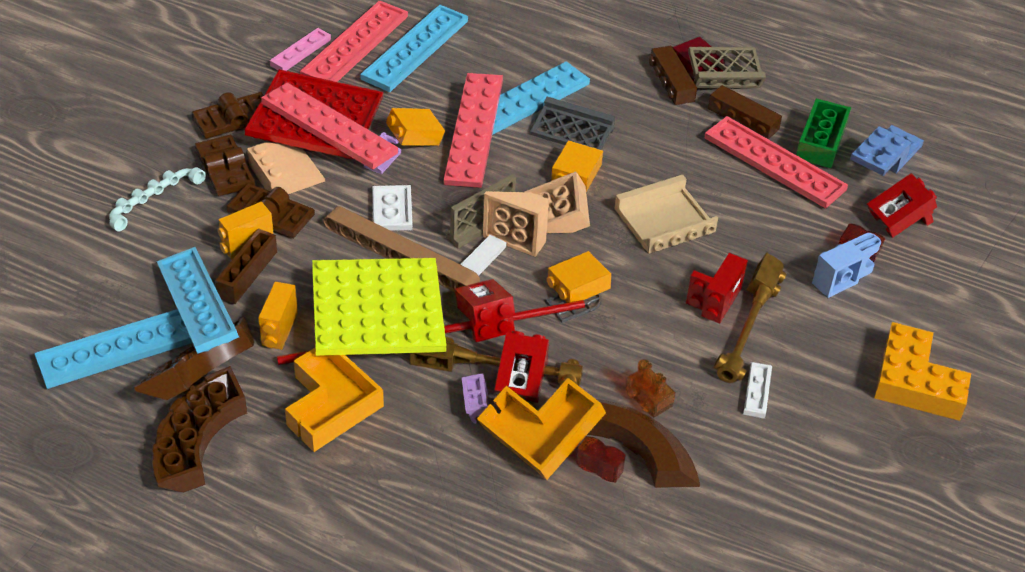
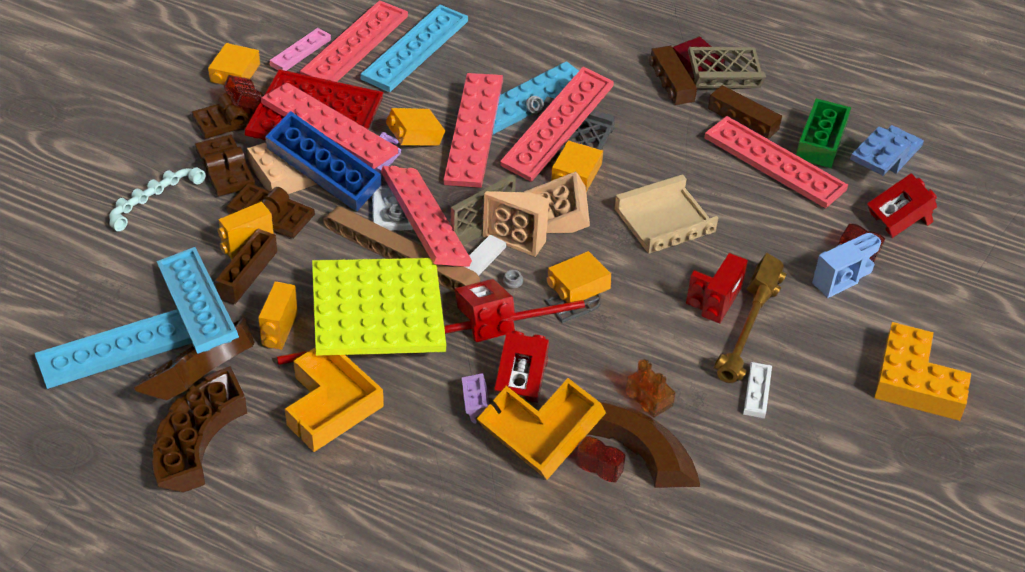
(233, 61): none -> light orange brick
(242, 92): none -> clear red brick
(323, 161): none -> blue brick
(396, 213): none -> light grey plate
(426, 216): none -> coral plate
(458, 354): pearl gold bar -> none
(513, 279): none -> light grey plate
(538, 104): none -> light grey plate
(556, 124): none -> coral plate

